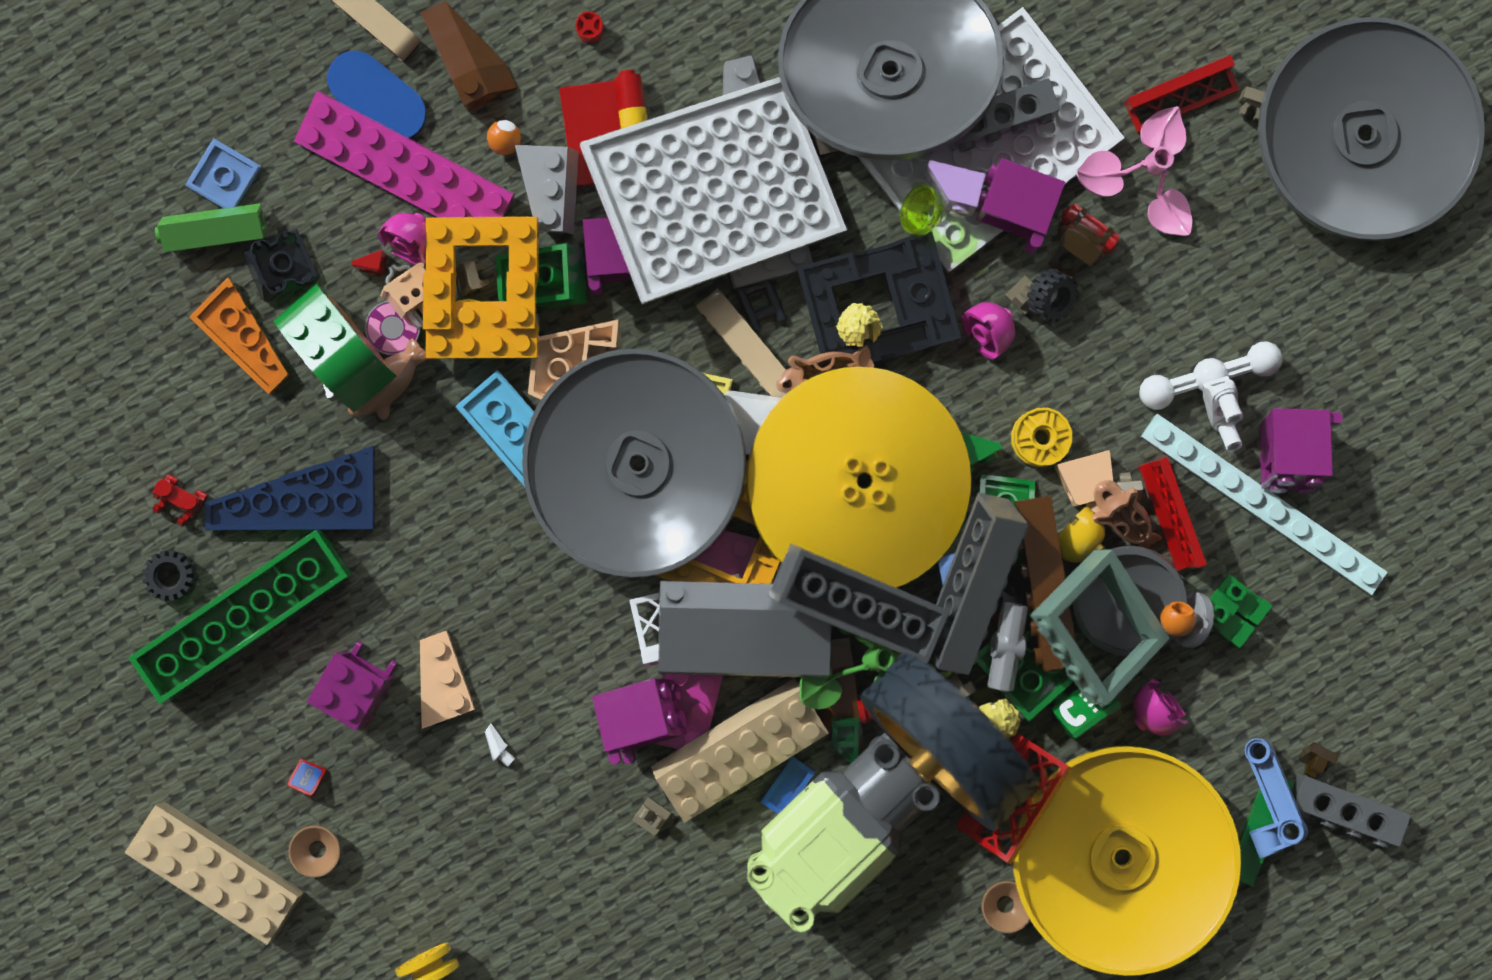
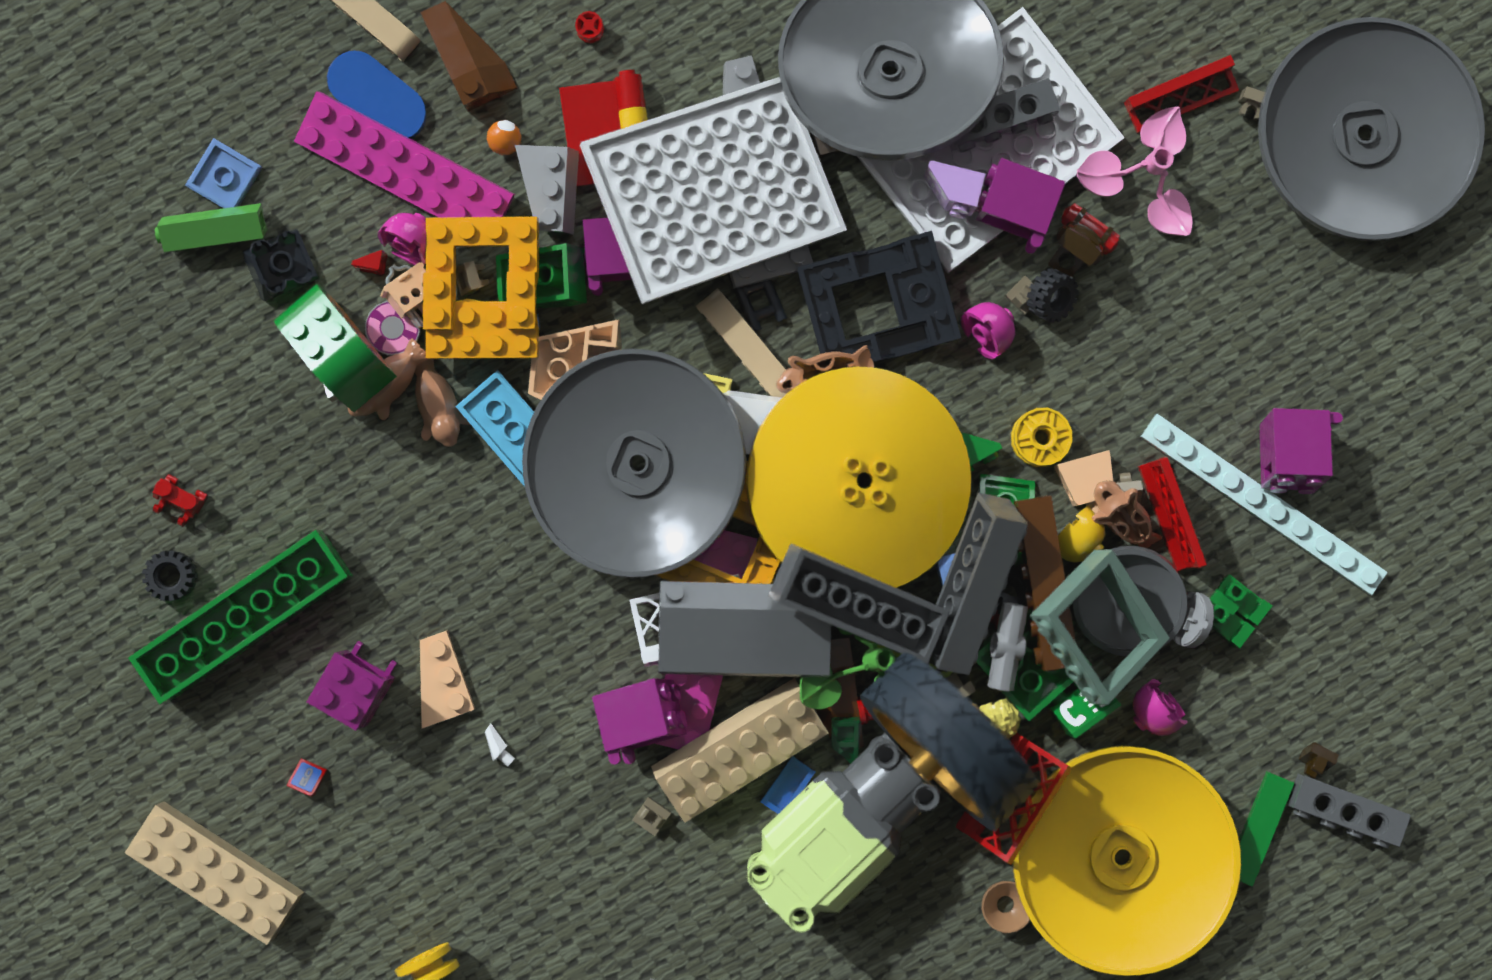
(236, 331): orange wing -> none
(302, 858): medium nougat piece -> none
(315, 498): dark blue wing -> none
(437, 405): none -> nougat animal
(859, 323): light yellow piece -> none
(916, 209): clear neon green piece -> none
(1178, 619): orange piece -> none
(1218, 390): white connector -> none
(1279, 800): medium blue piece -> none

